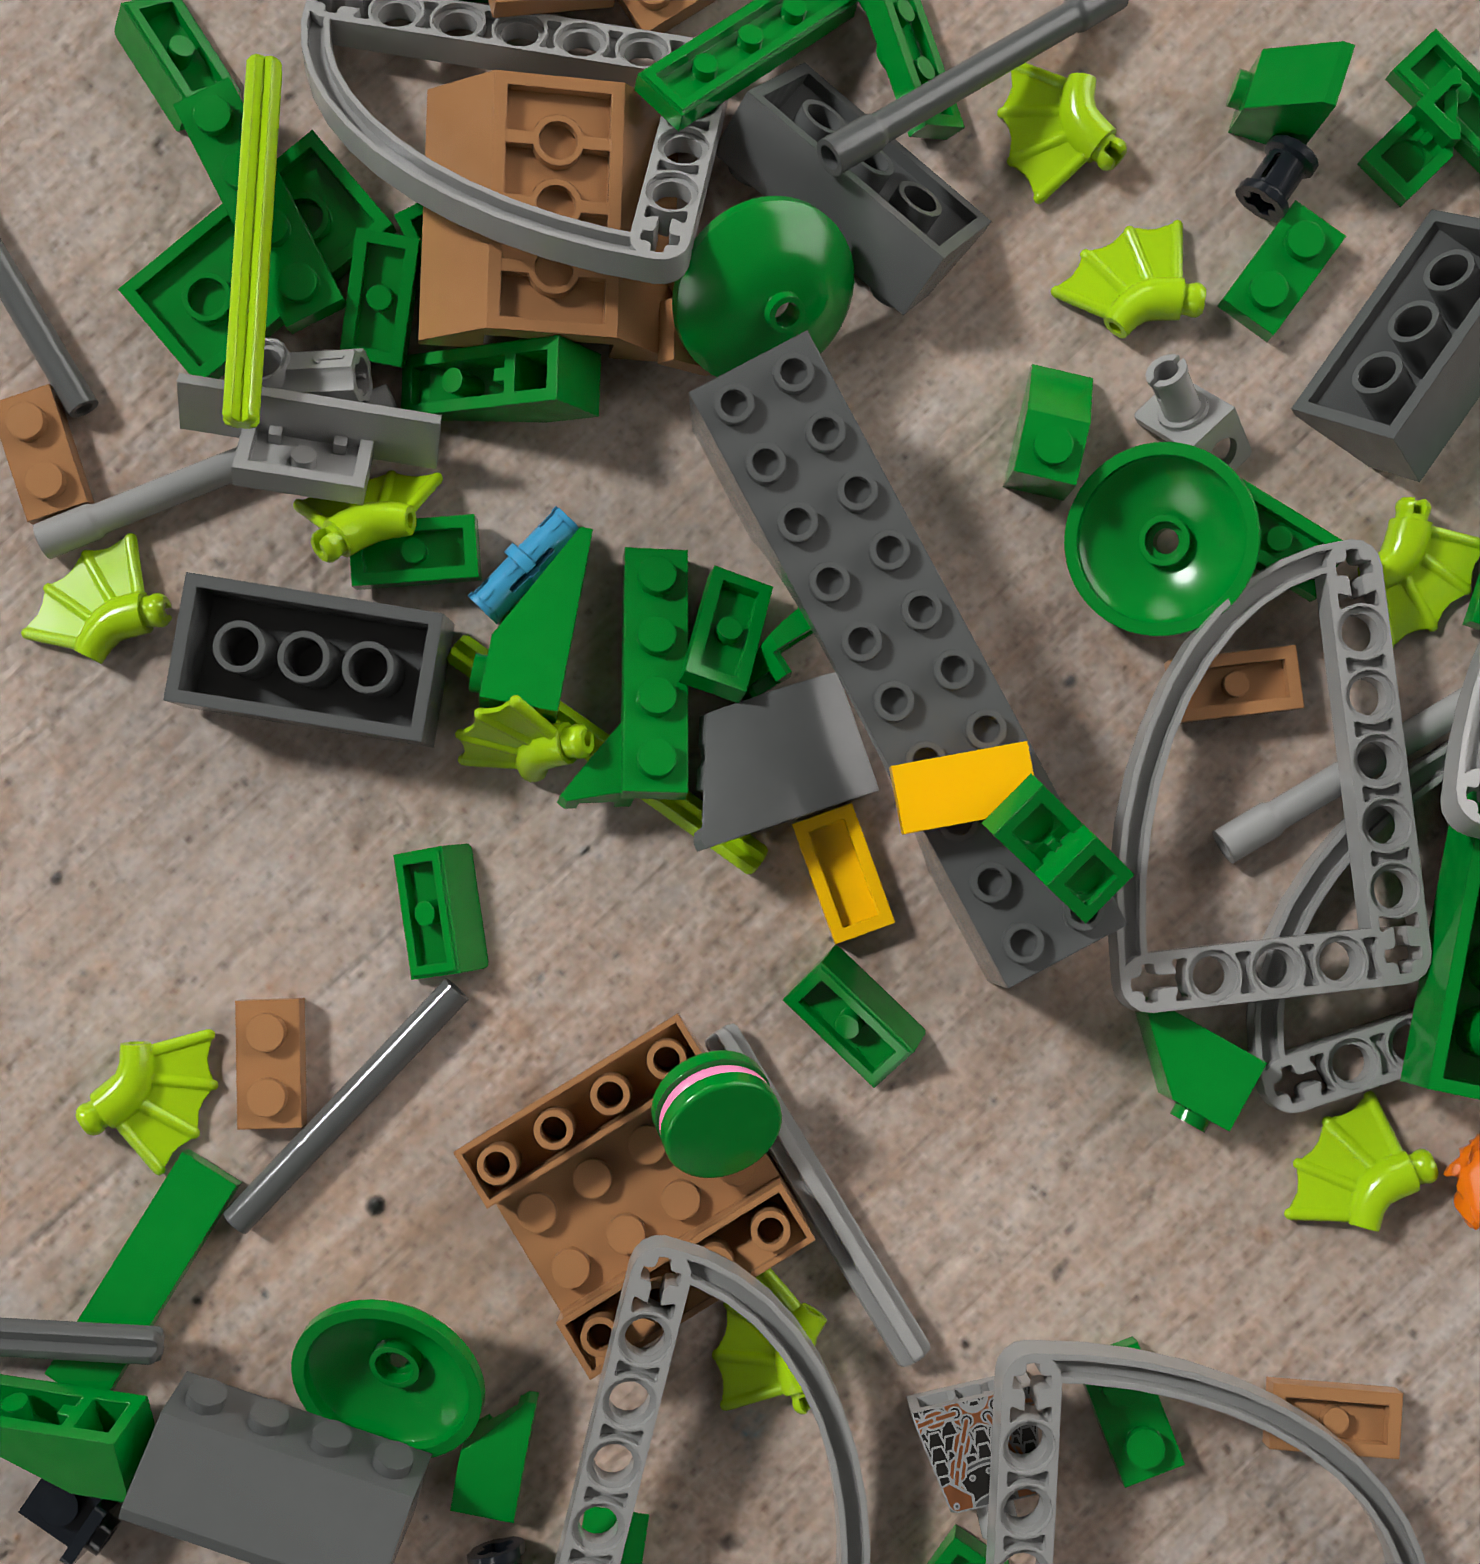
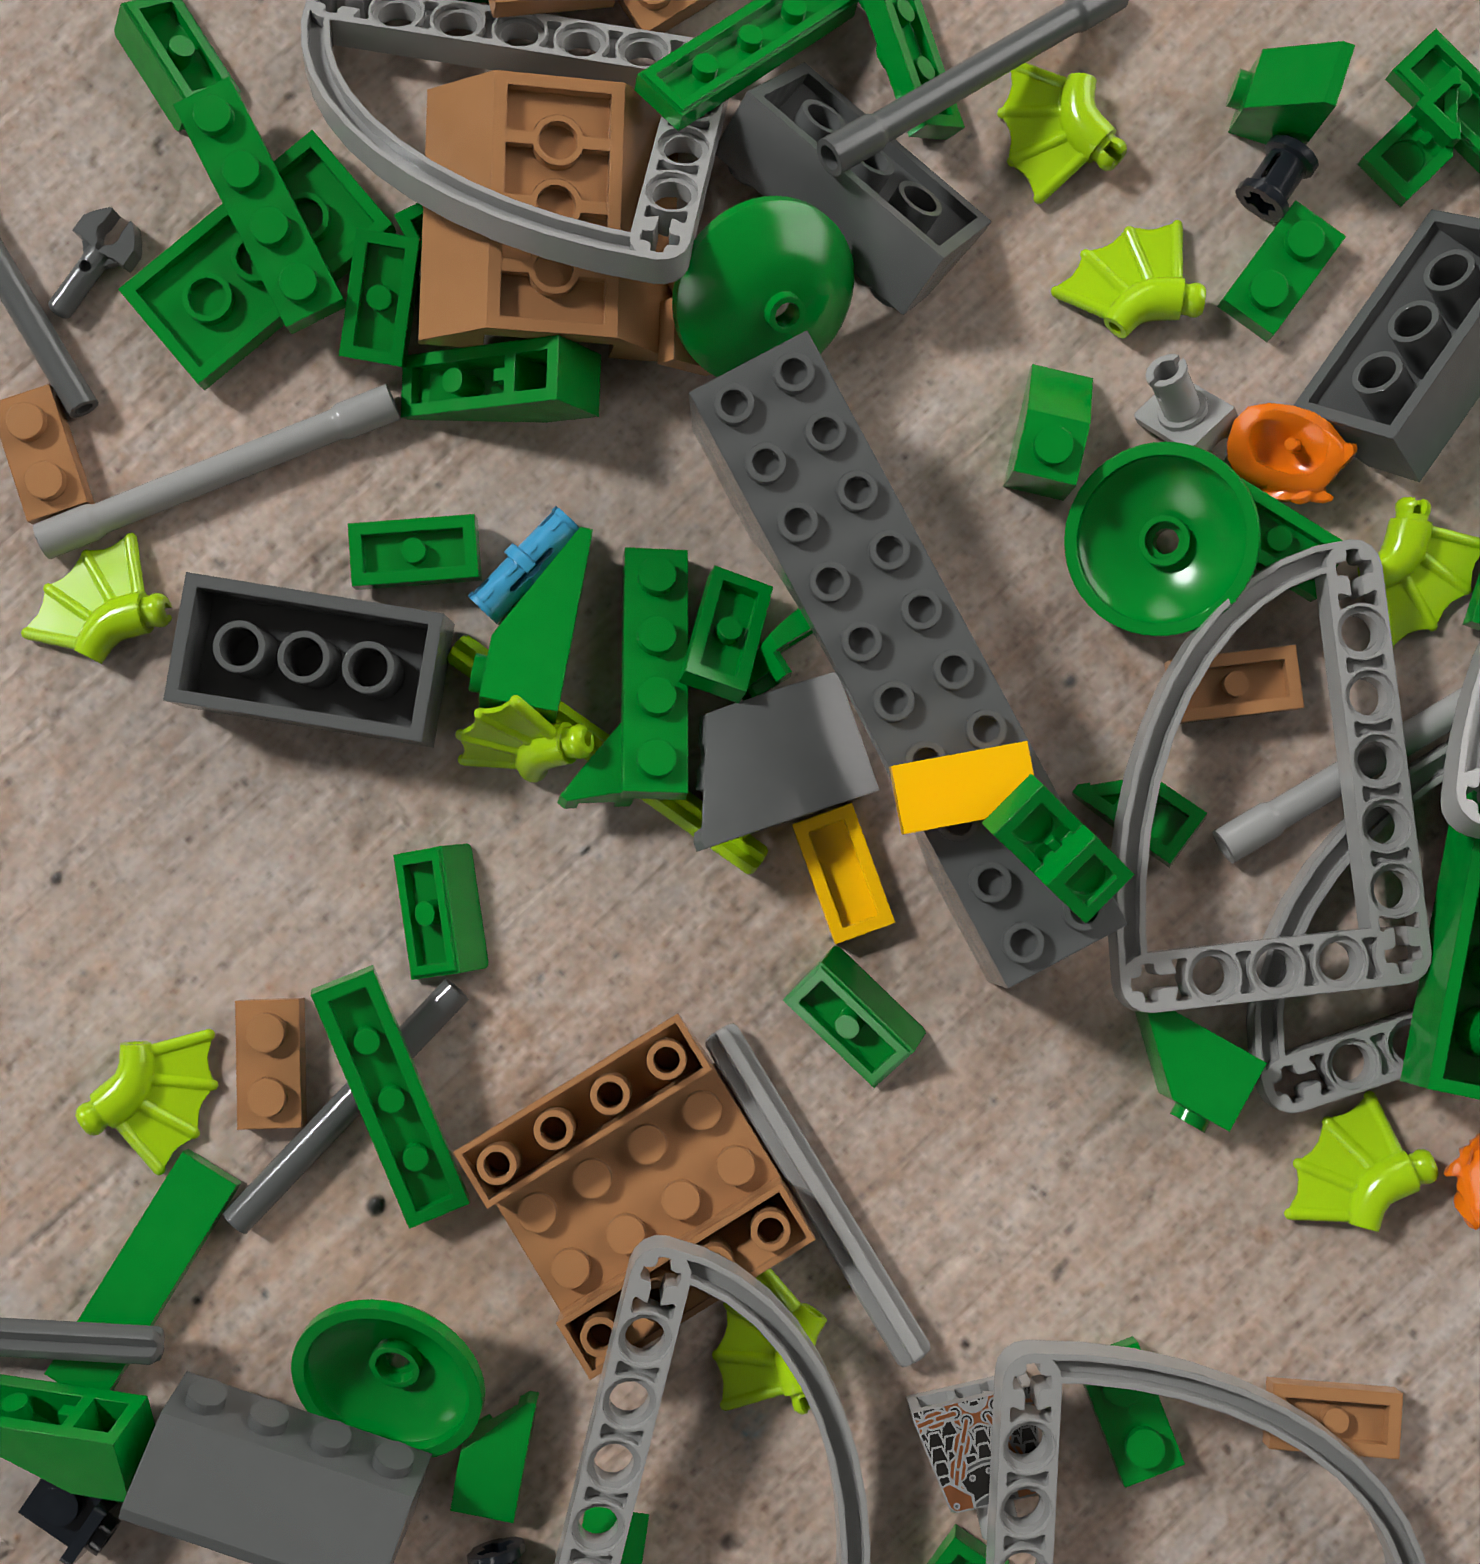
(96, 258): none -> dark grey bar
(252, 242): lime axle -> none
(310, 440): light grey bracket -> none
(323, 373): light grey piece -> none
(385, 514): lime arm -> none
(390, 1096): none -> green plate
(716, 1114): green head -> none
(1173, 822): none -> green slope
(1287, 452): none -> orange hat

